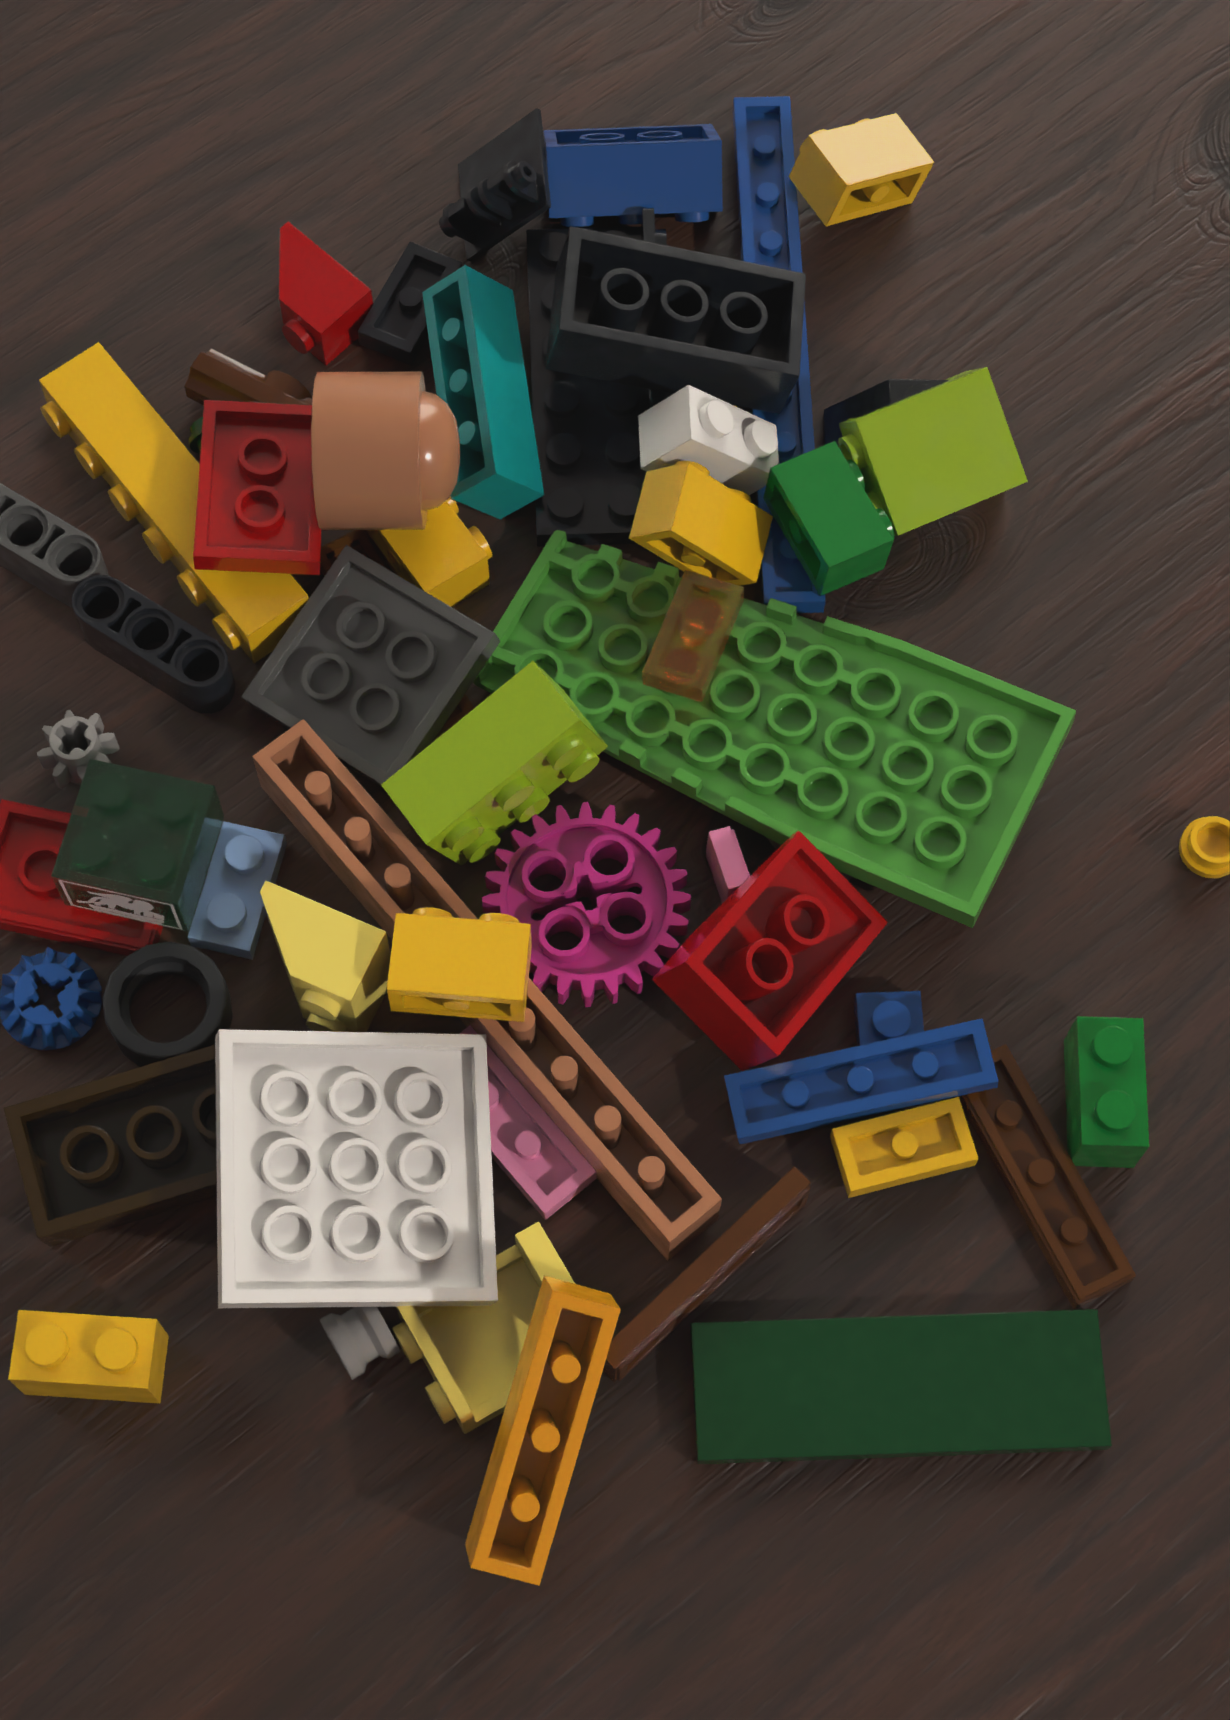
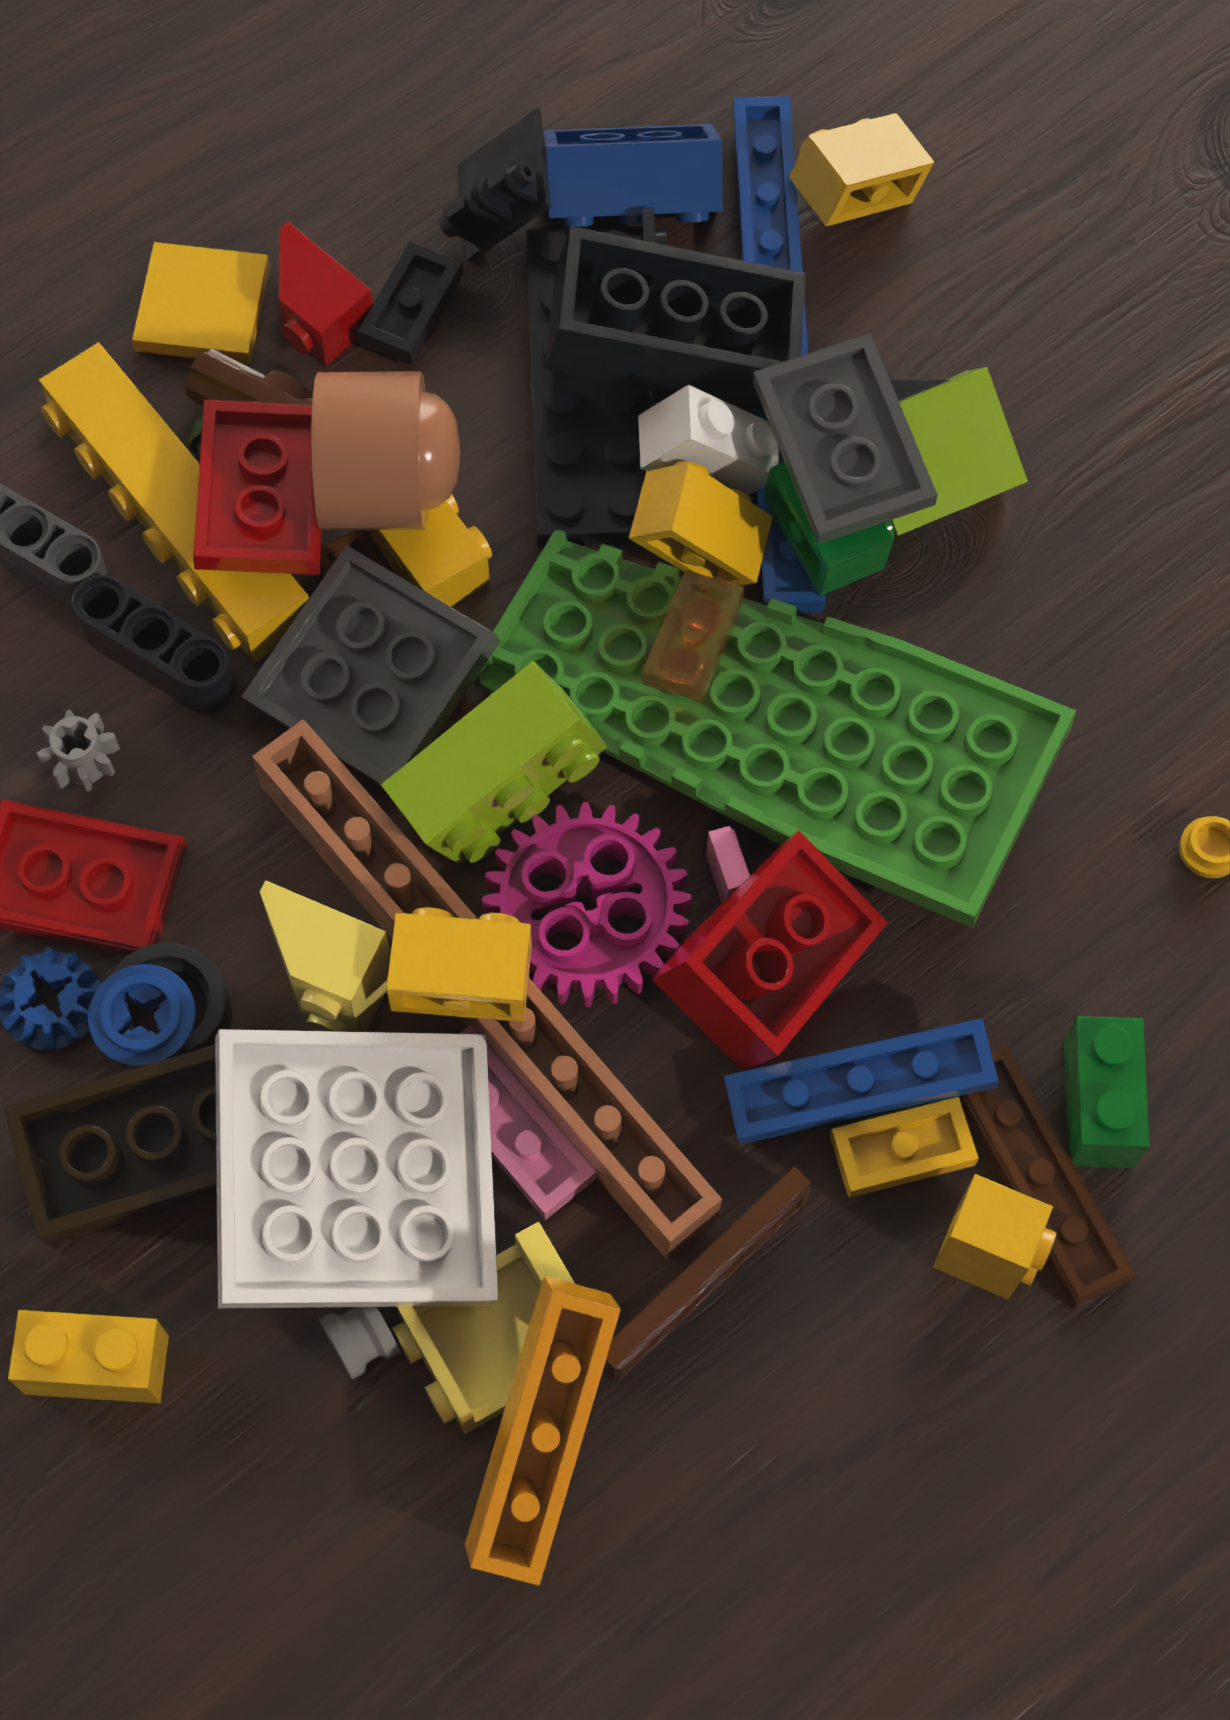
(138, 845): clear green brick -> none
(146, 987): none -> blue gear
(201, 302): none -> yellow tile
(231, 903): light blue plate -> none
(486, 387): teal brick -> none
(844, 438): none -> dark grey plate
(887, 1015): blue plate -> none
(899, 1386): dark green tile -> none
(996, 1238): none -> yellow brick

